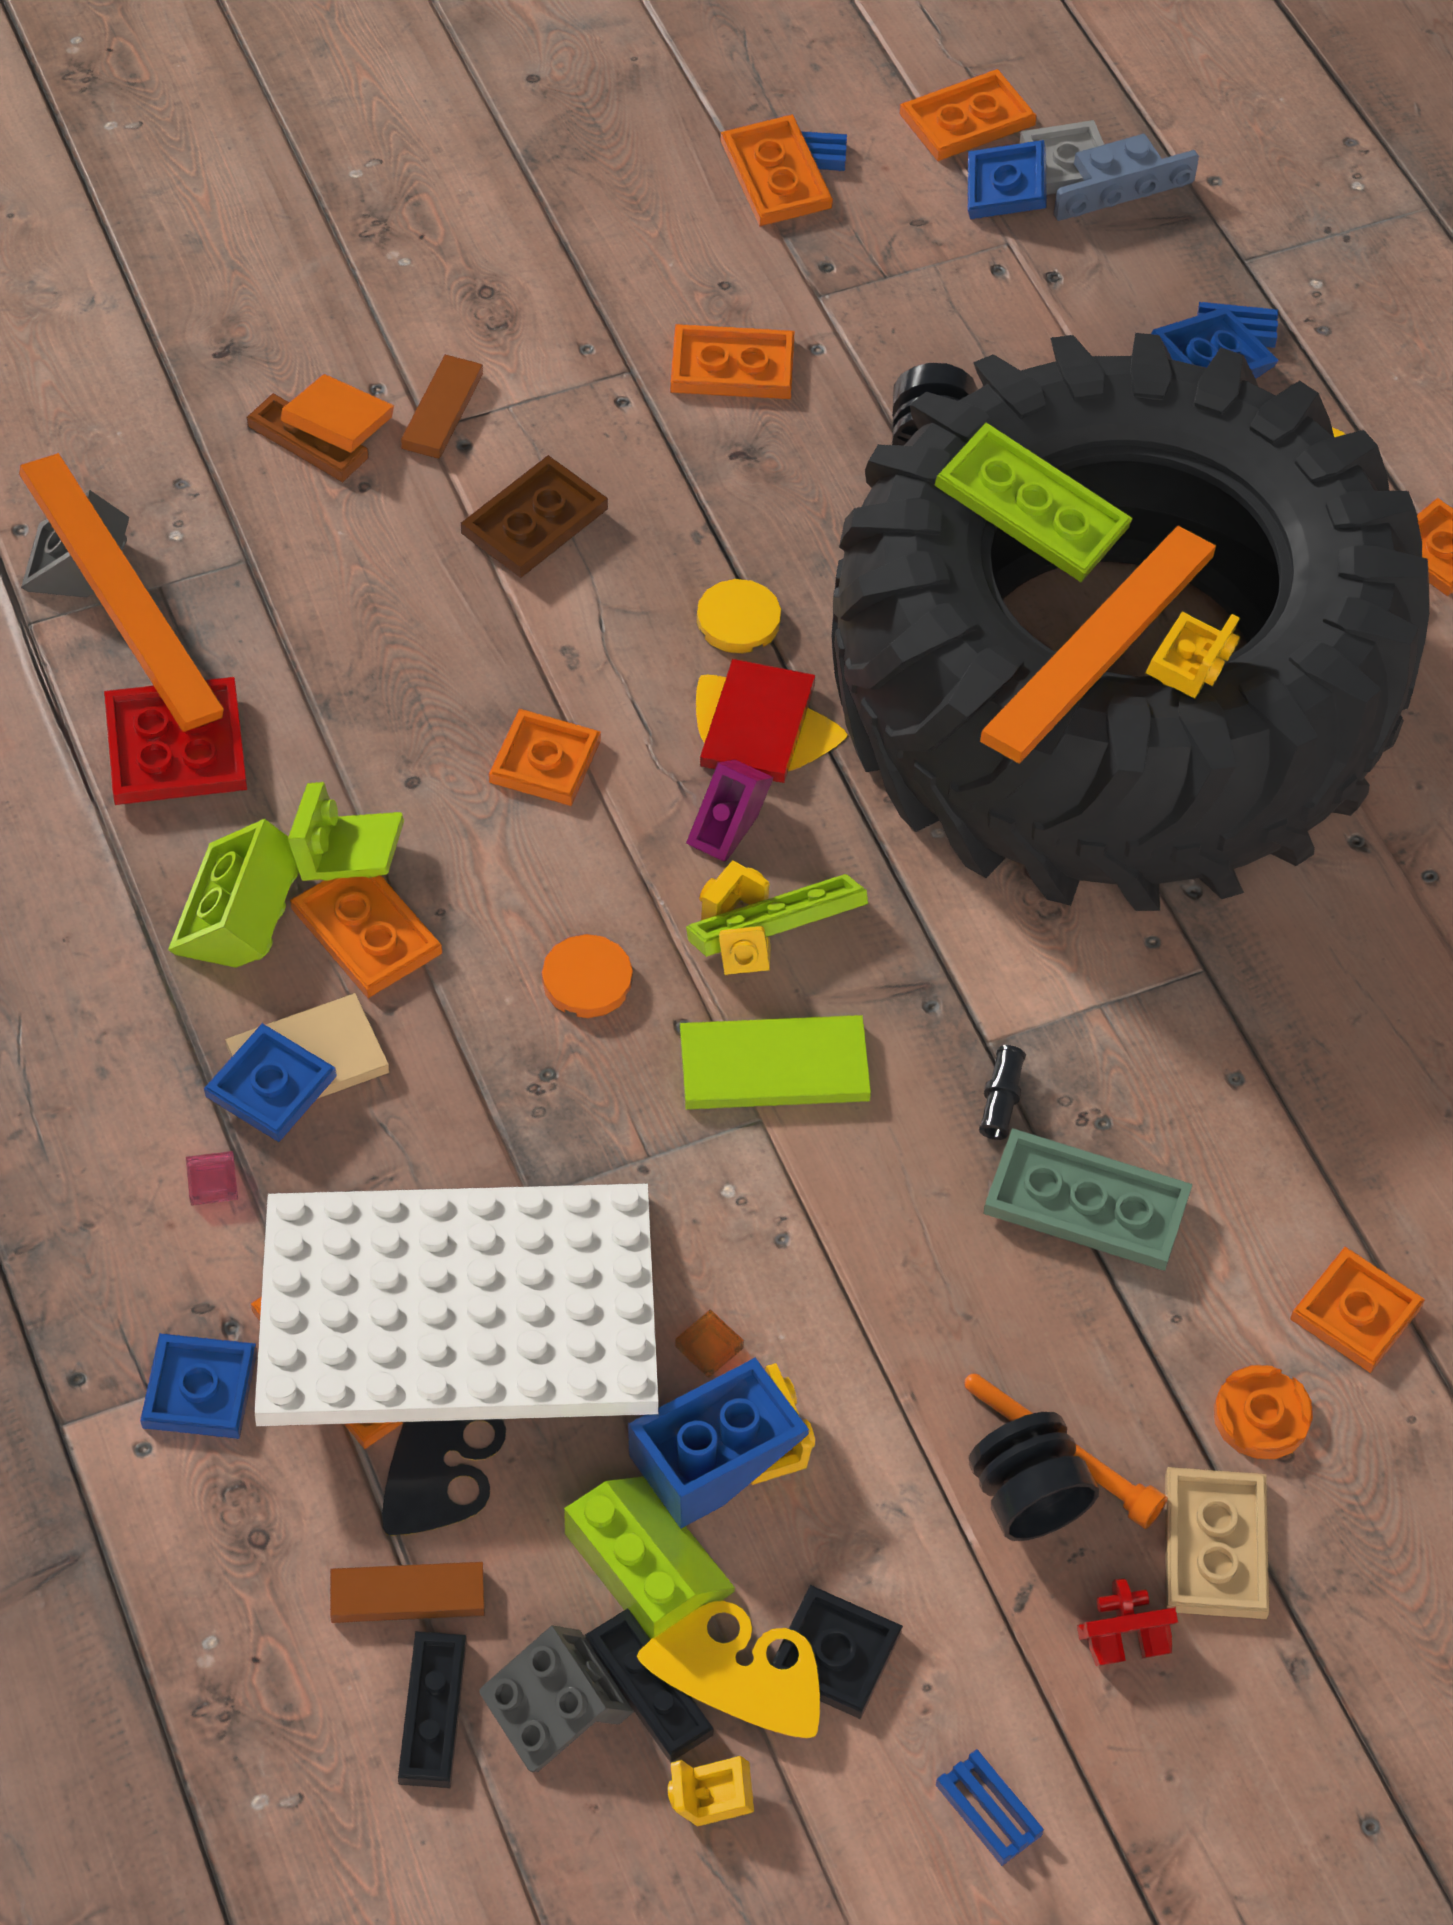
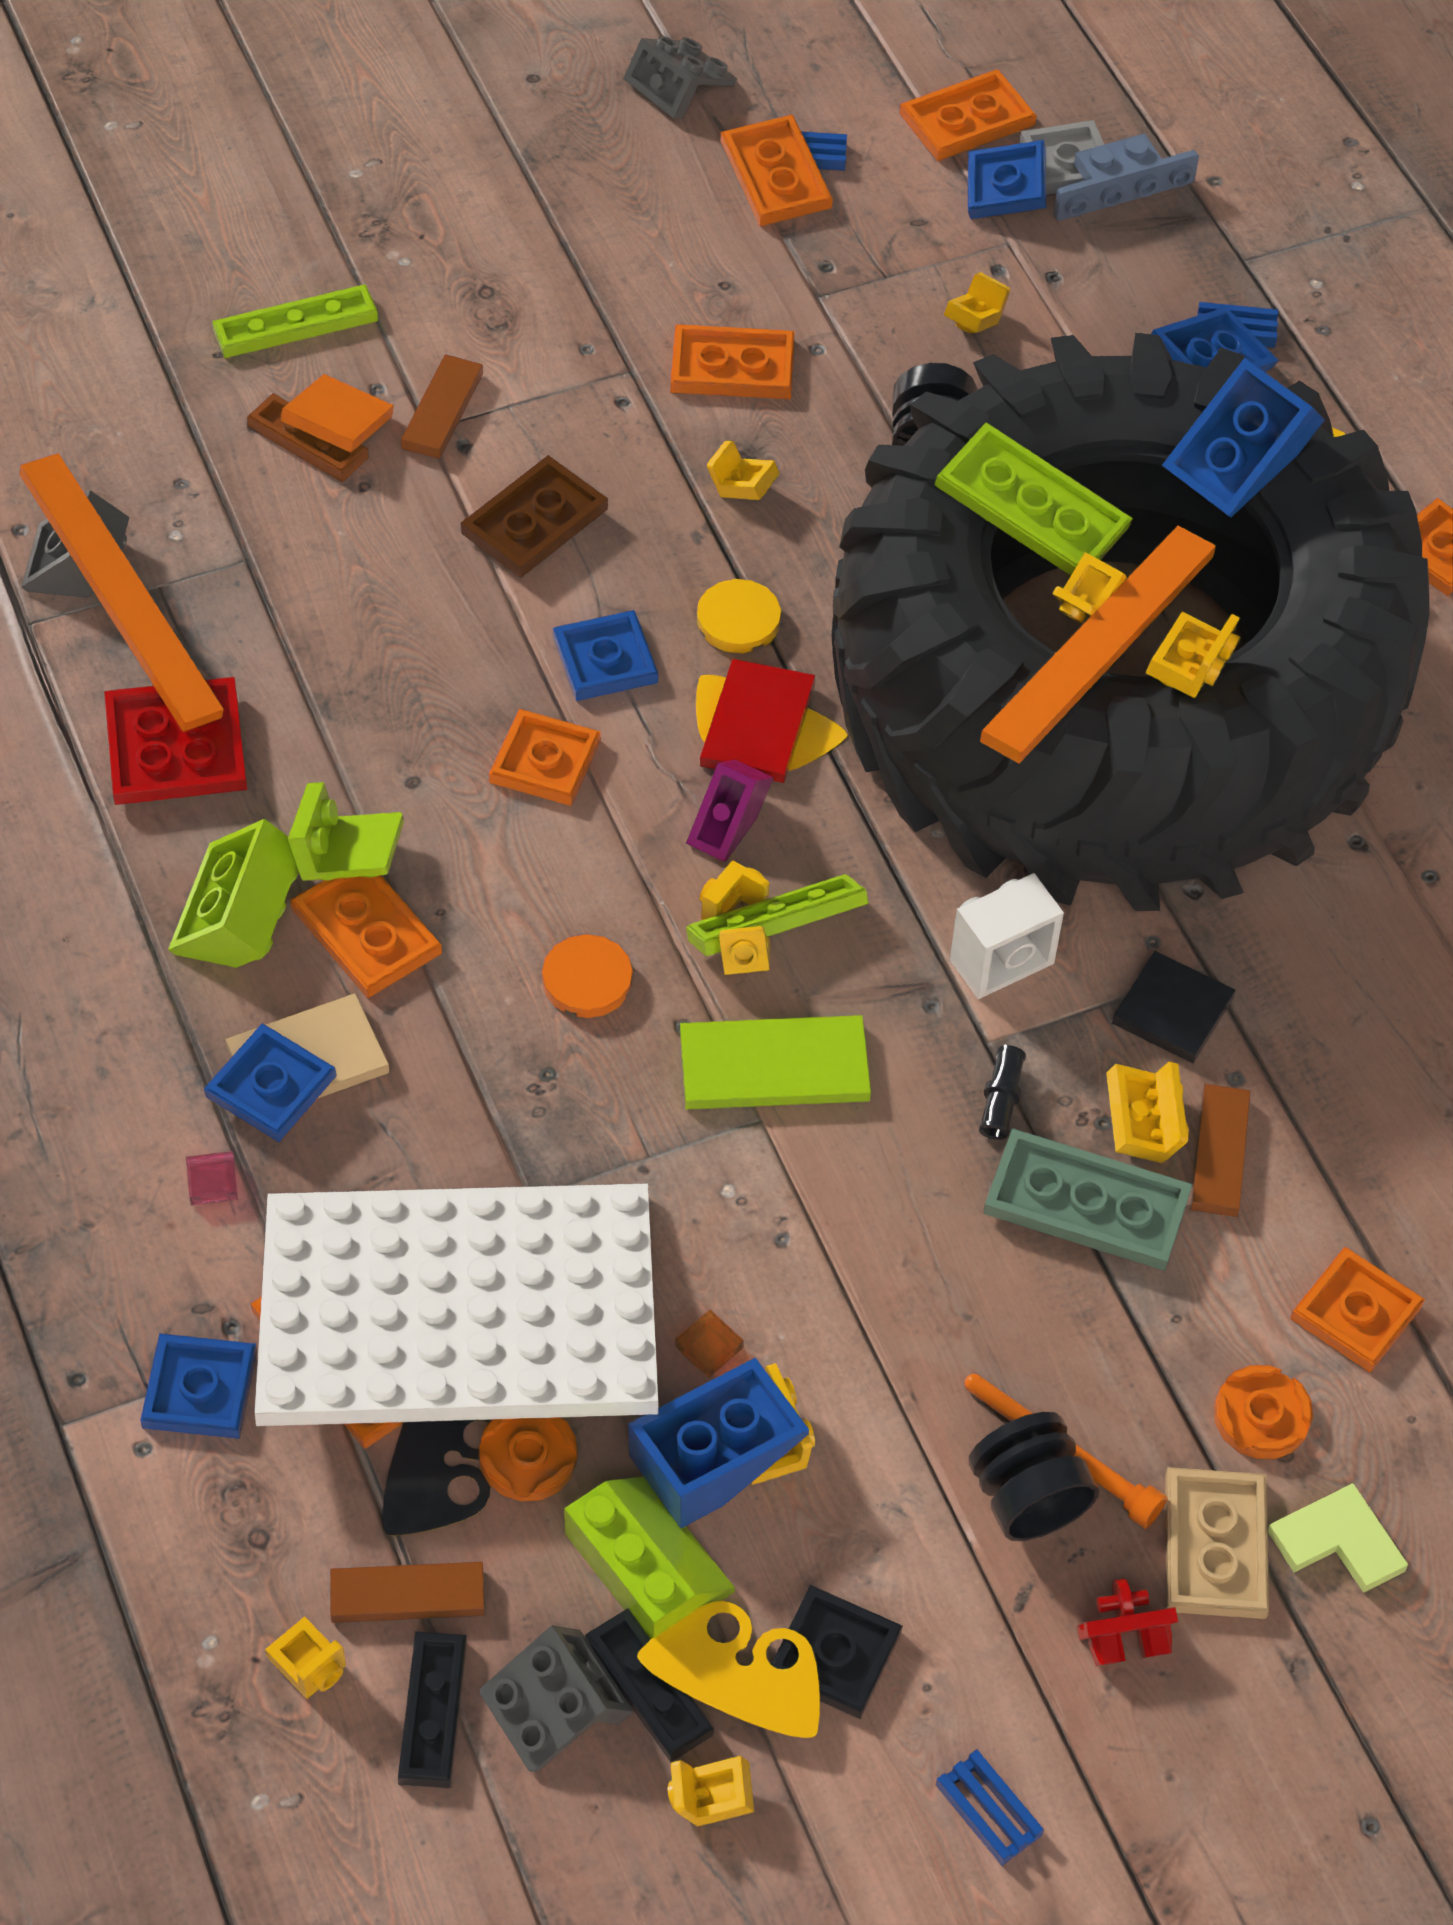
(295, 321): none -> lime tile
(307, 1658): none -> yellow bracket
(528, 1456): none -> orange tile
(605, 655): none -> blue tile
(672, 70): none -> dark grey bracket
(739, 476): none -> yellow bracket
(980, 306): none -> yellow bracket
(1006, 935): none -> white brick
(1088, 588): none -> yellow bracket
(1147, 1111): none -> yellow bracket
(1173, 1006): none -> black tile
(1220, 1150): none -> dark orange tile
(1243, 438): none -> blue slope
(1343, 1526): none -> yellowish green tile

